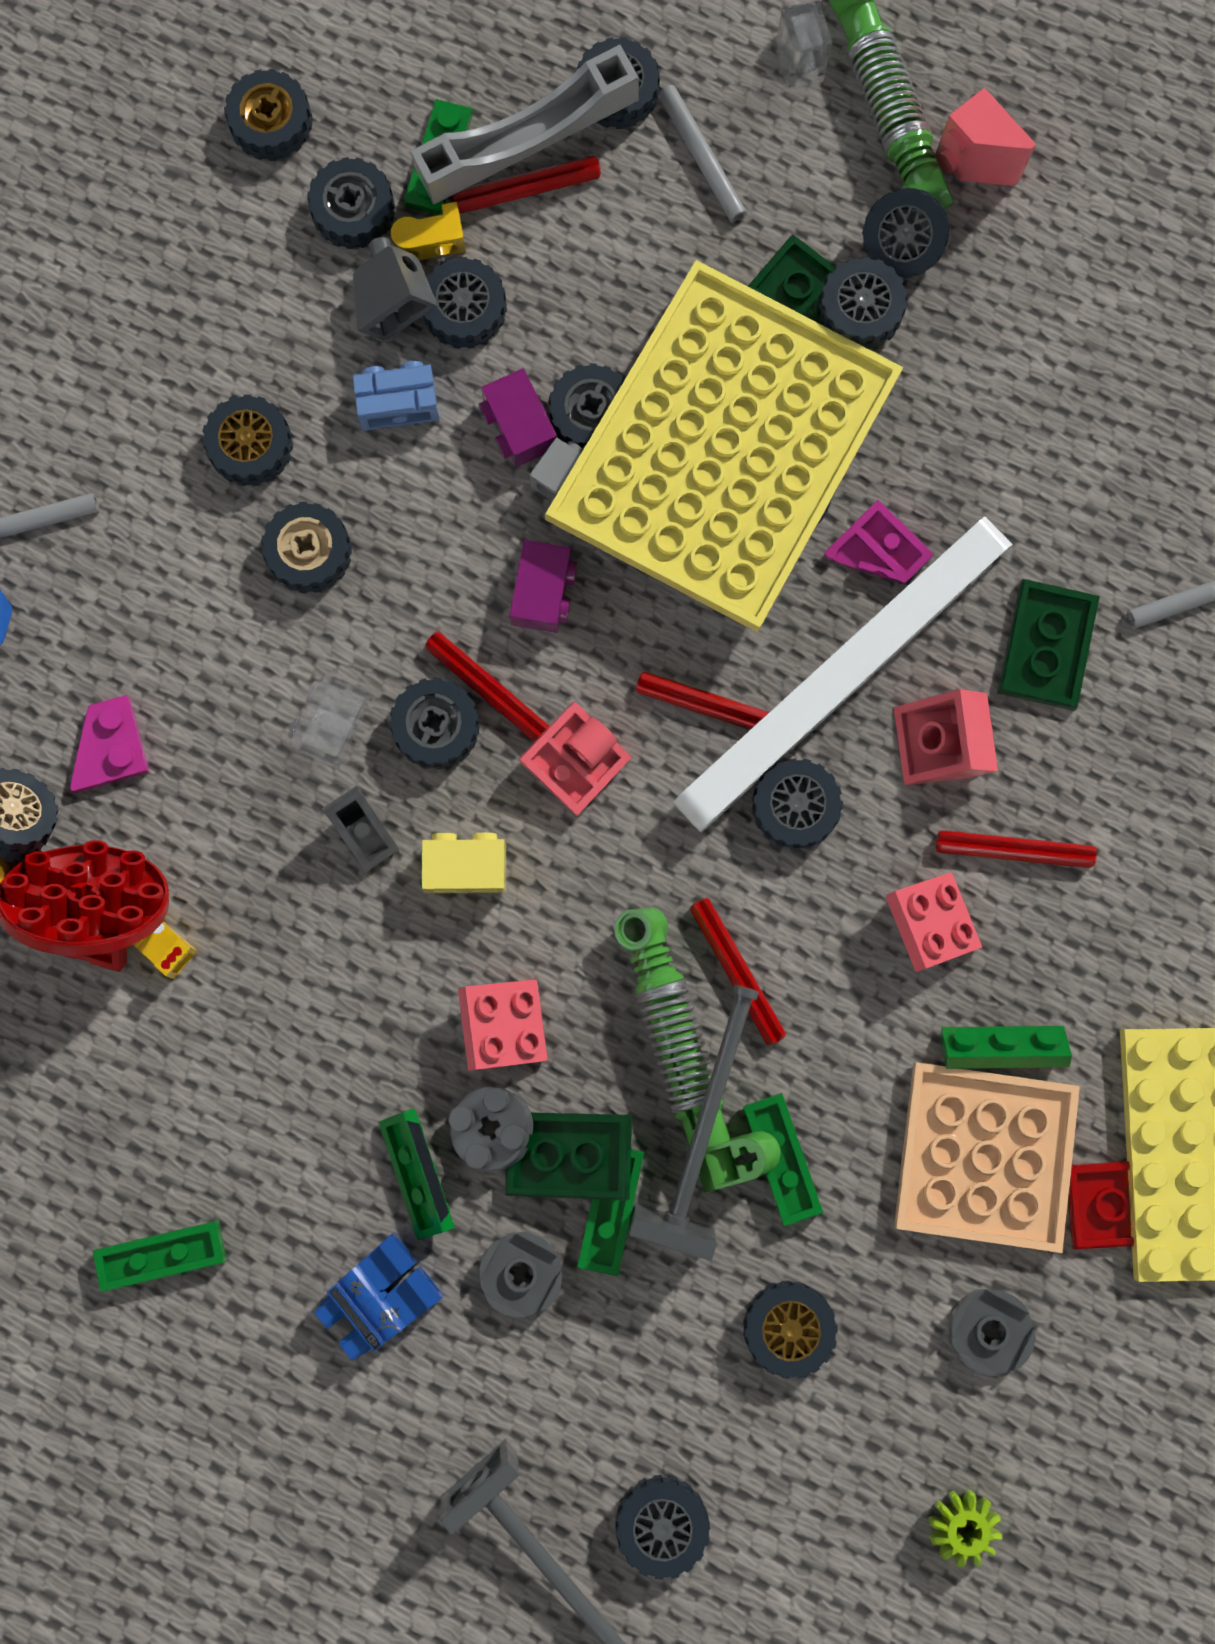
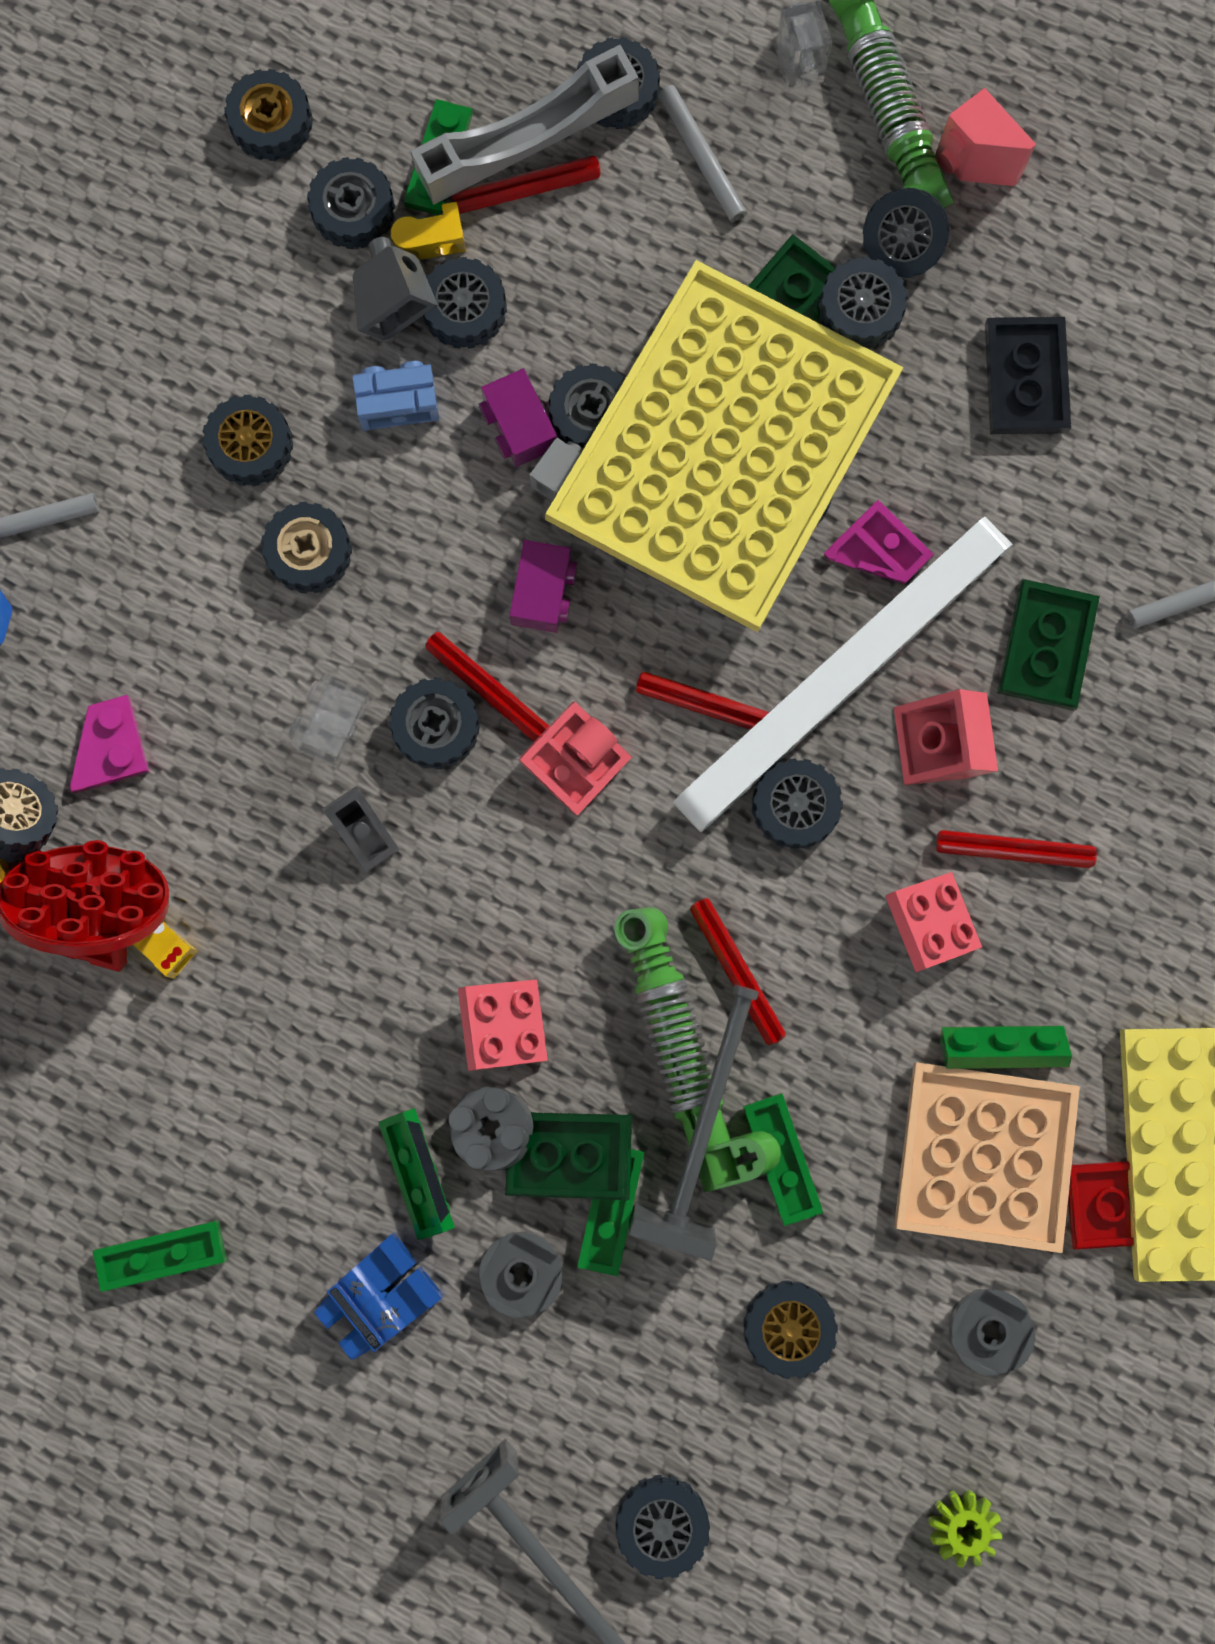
(464, 864): light yellow brick -> none
(1027, 375): none -> black plate

